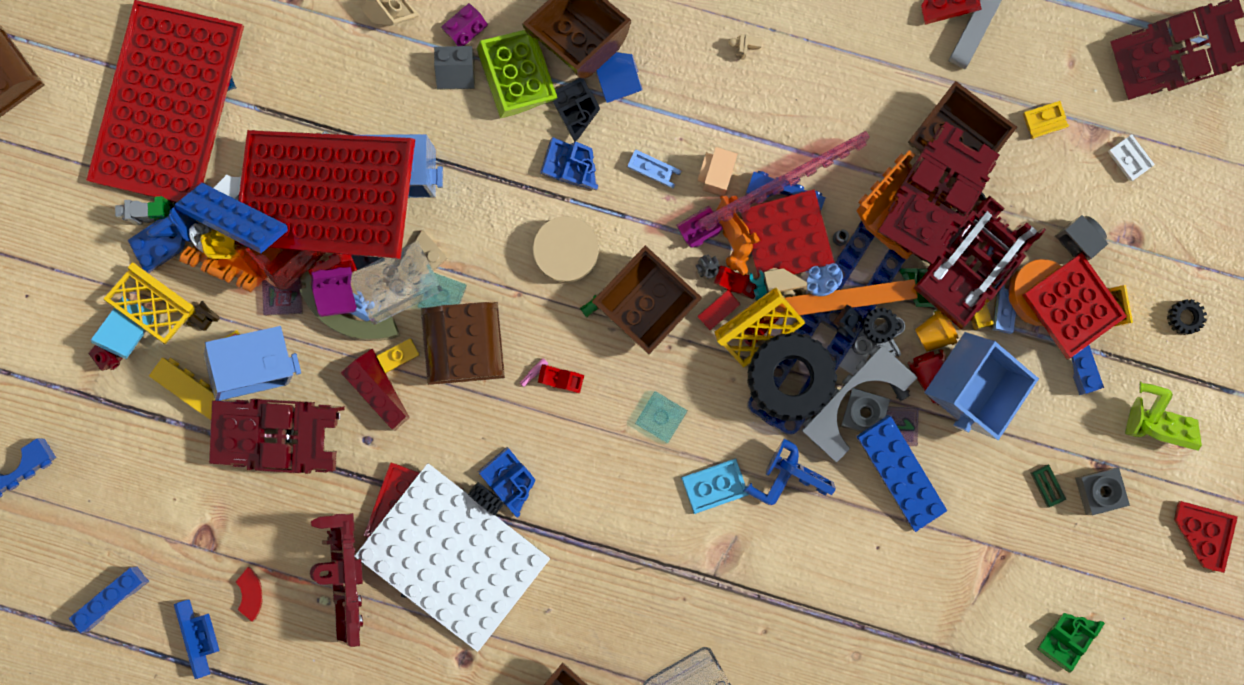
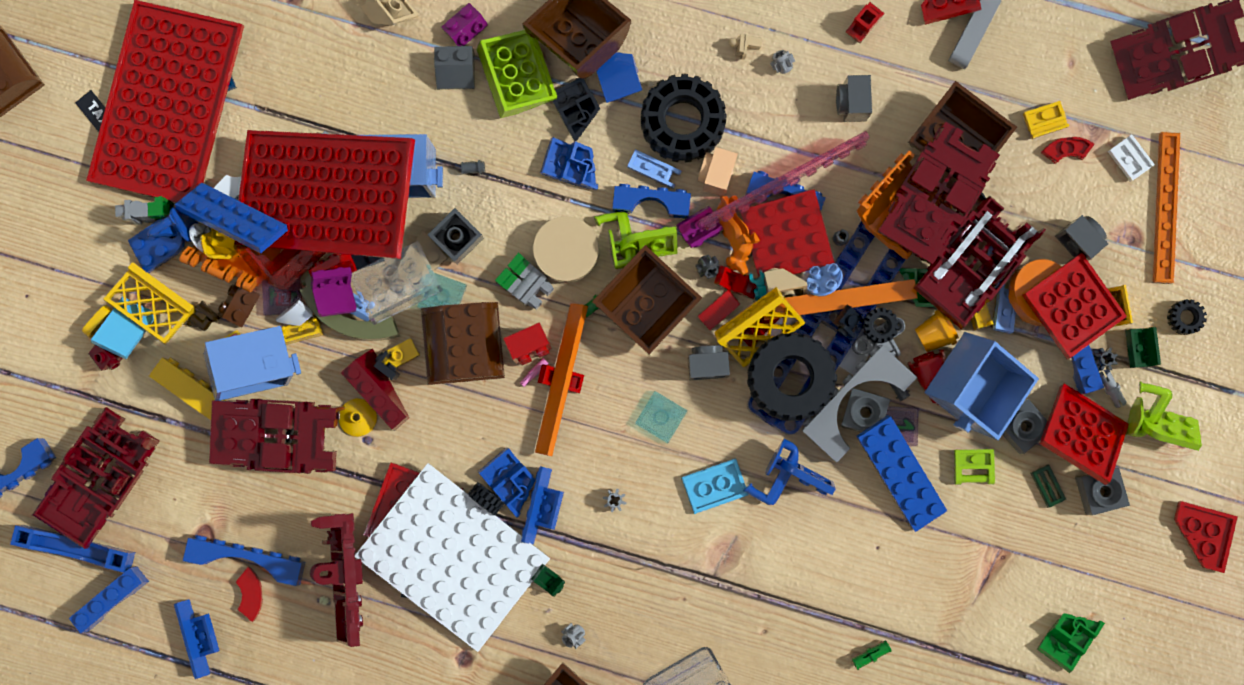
(56, 543): none -> blue arch
(78, 509): none -> dark red piece
(92, 108): none -> black sticker
(96, 321): none -> yellow beam
(238, 305): none -> reddish brown bracket
(283, 569): none -> blue arch
(295, 315): none -> white slope
(309, 329): none -> yellow hinge
(367, 419): none -> yellow dish
(387, 369): none -> black bracket
(451, 224): none -> dark grey piece
(473, 167): none -> dark grey pin
(528, 344): none -> red piece
(530, 285): none -> light grey hips
(543, 506): none -> blue bracket
(548, 580): none -> dark green bracket
(561, 379): none -> orange tile
(573, 636): none -> light grey gear
(613, 505): none -> light grey gear
(628, 198): none -> blue arch
(660, 241): none -> lime plate
(690, 91): none -> black tyre
(708, 363): none -> dark grey piece
(782, 61): none -> light grey gear
(854, 98): none -> dark grey piece
(864, 22): none -> red brick
(871, 655): none -> green pin
(974, 460): none -> lime plate
(1035, 422): none -> dark grey piece
(1067, 147): none -> red tile
(1084, 434): none -> red plate
(1109, 356): none -> dark grey gear
(1112, 388): none -> light grey pin
(1143, 347): none -> dark green bracket
(1166, 208): none -> orange tile

